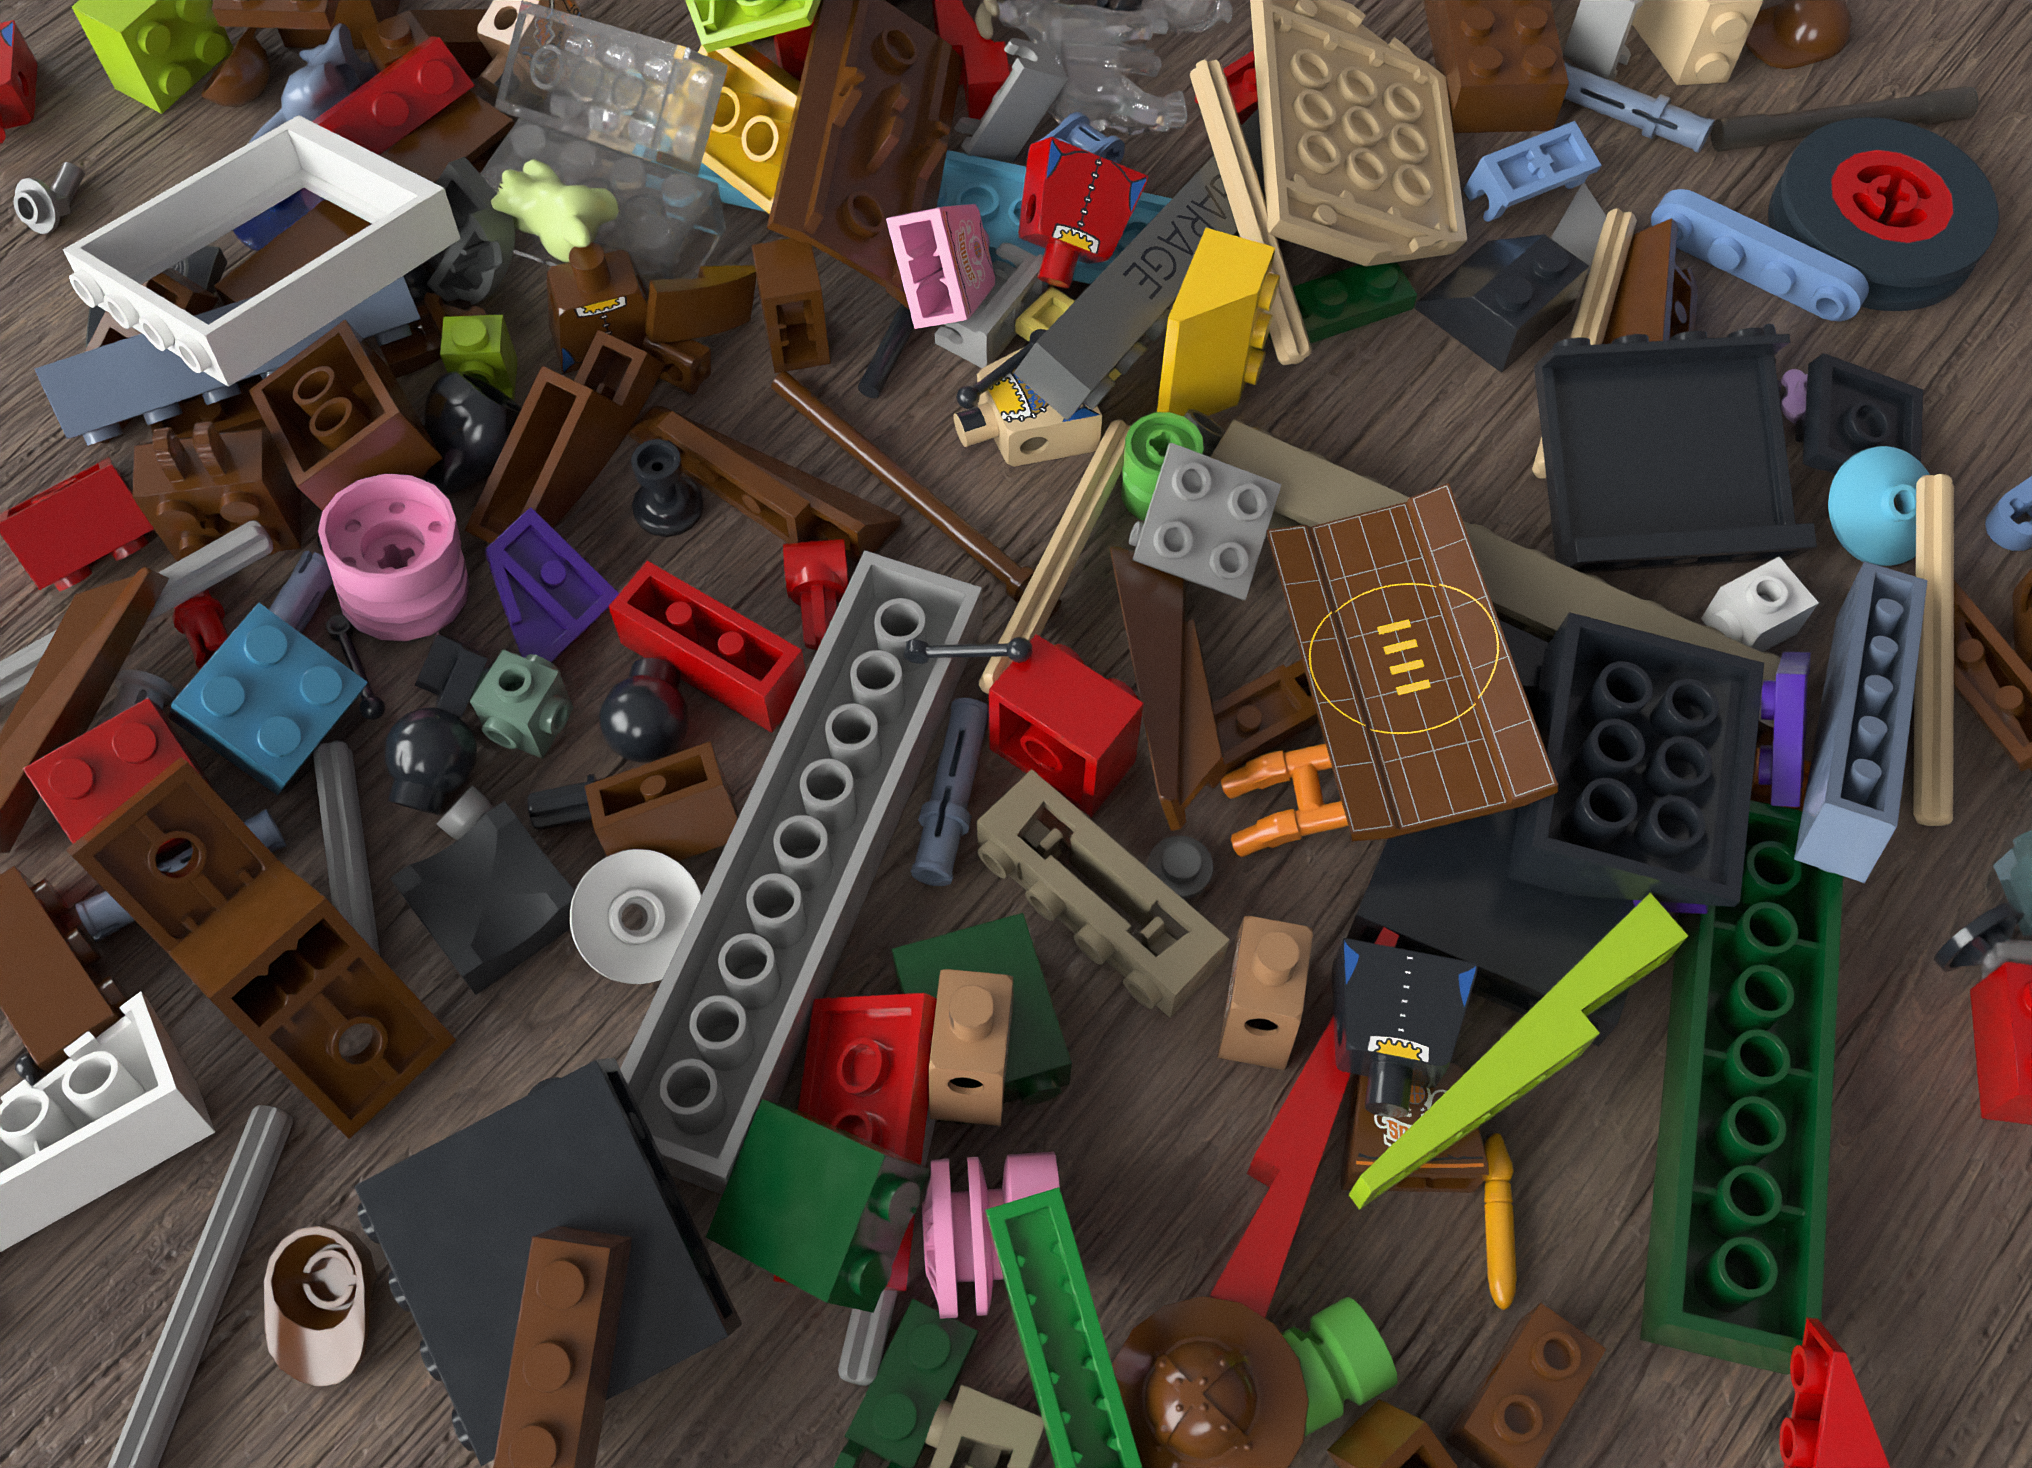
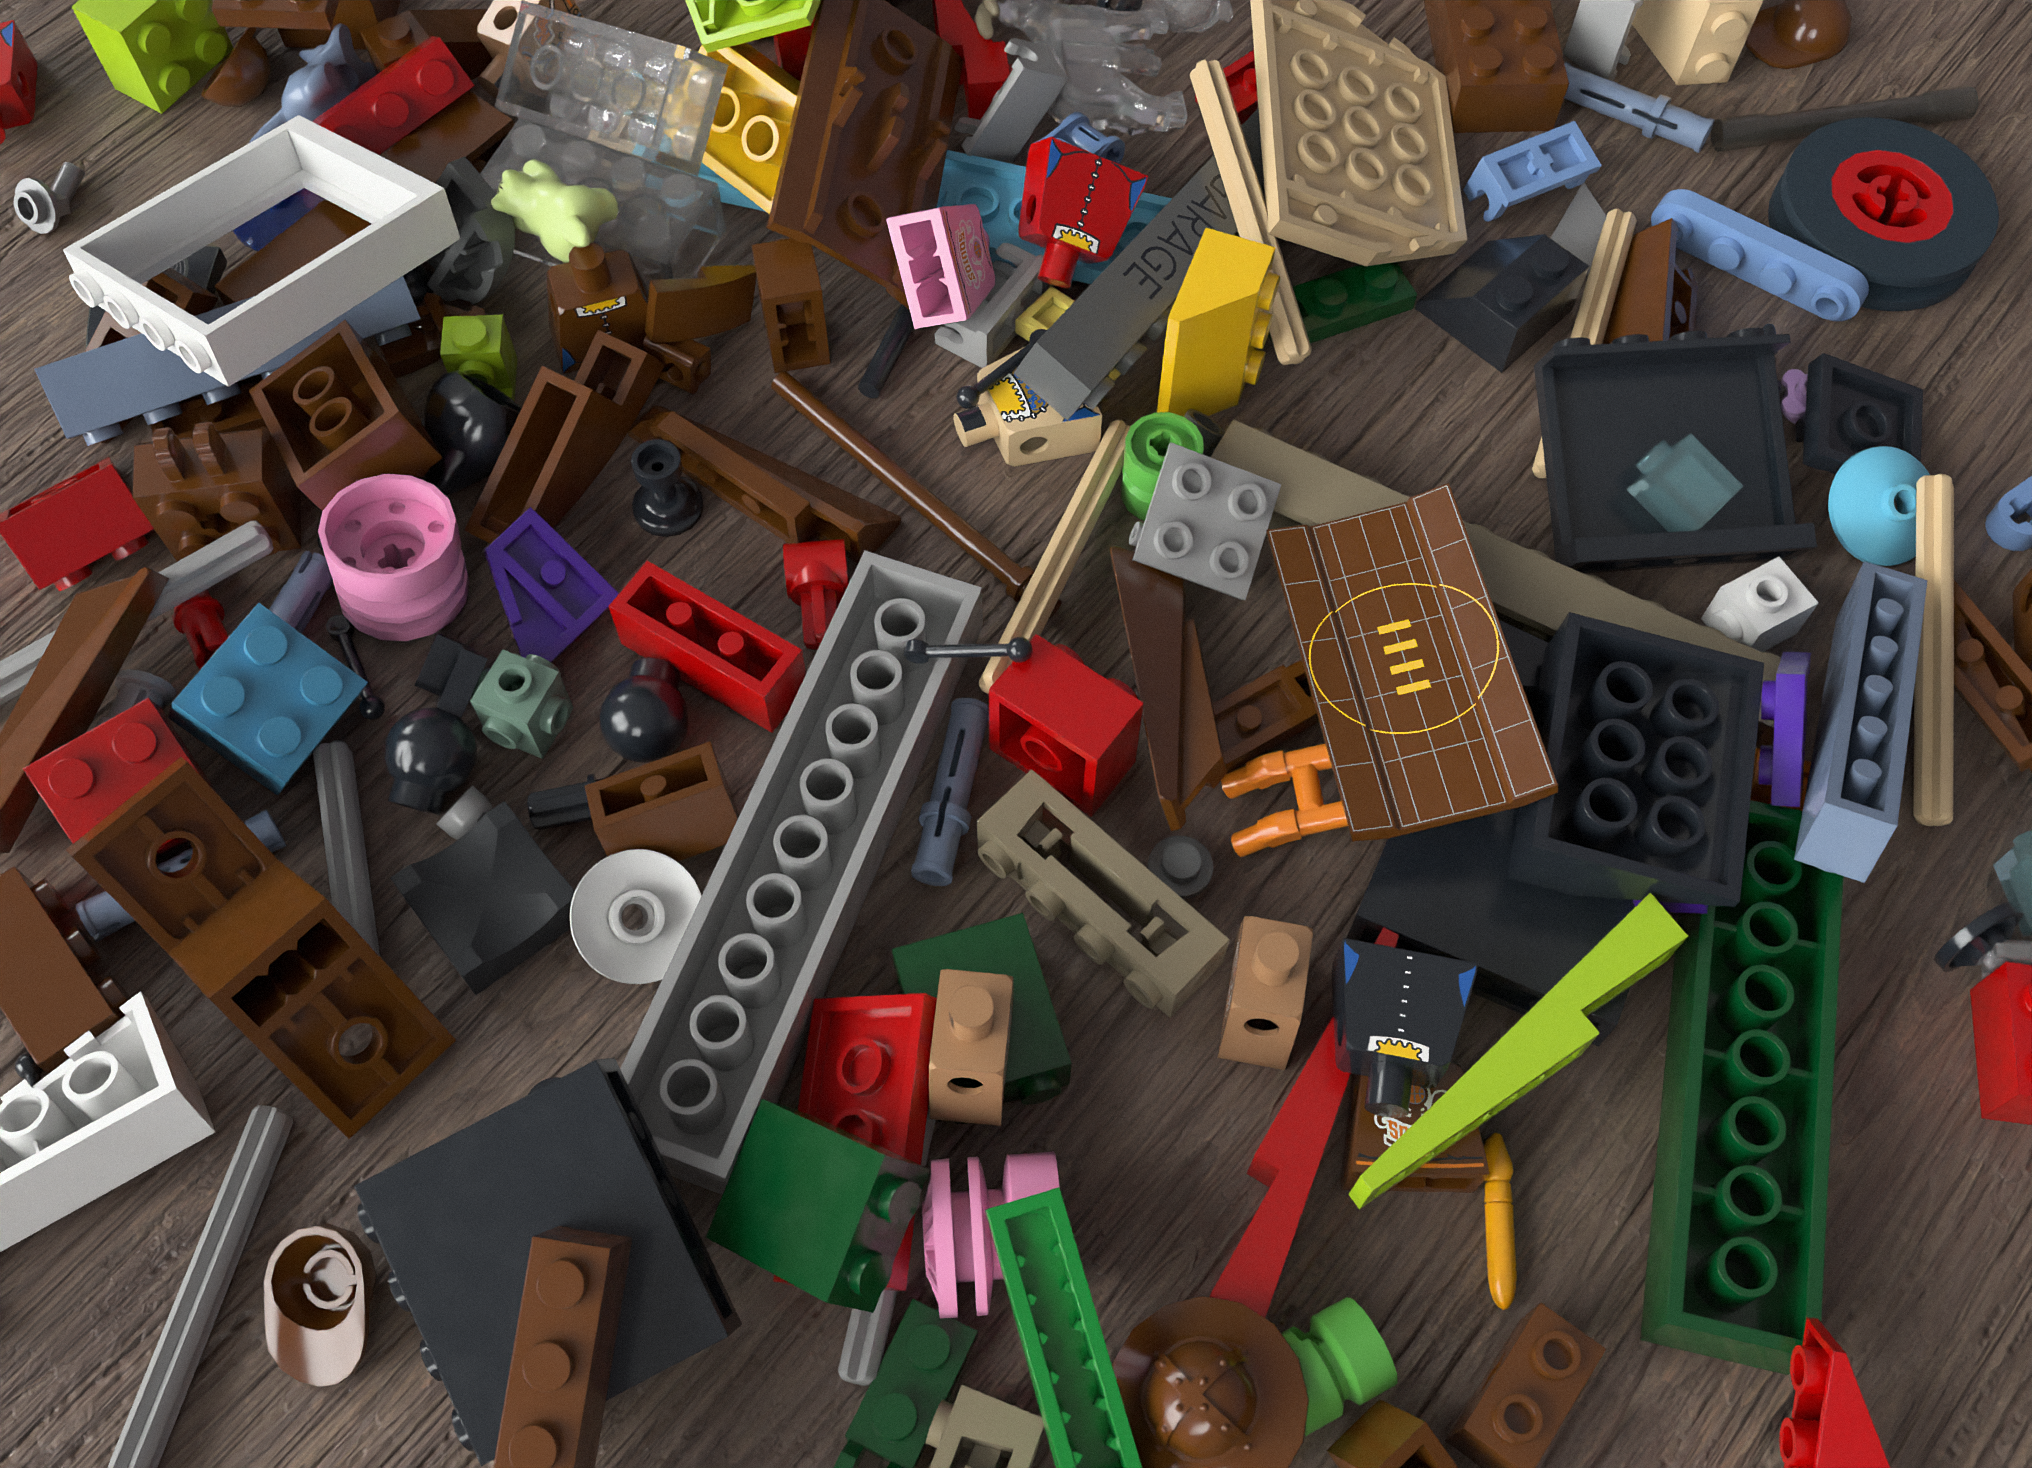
(1682, 484): none -> clear light blue brick

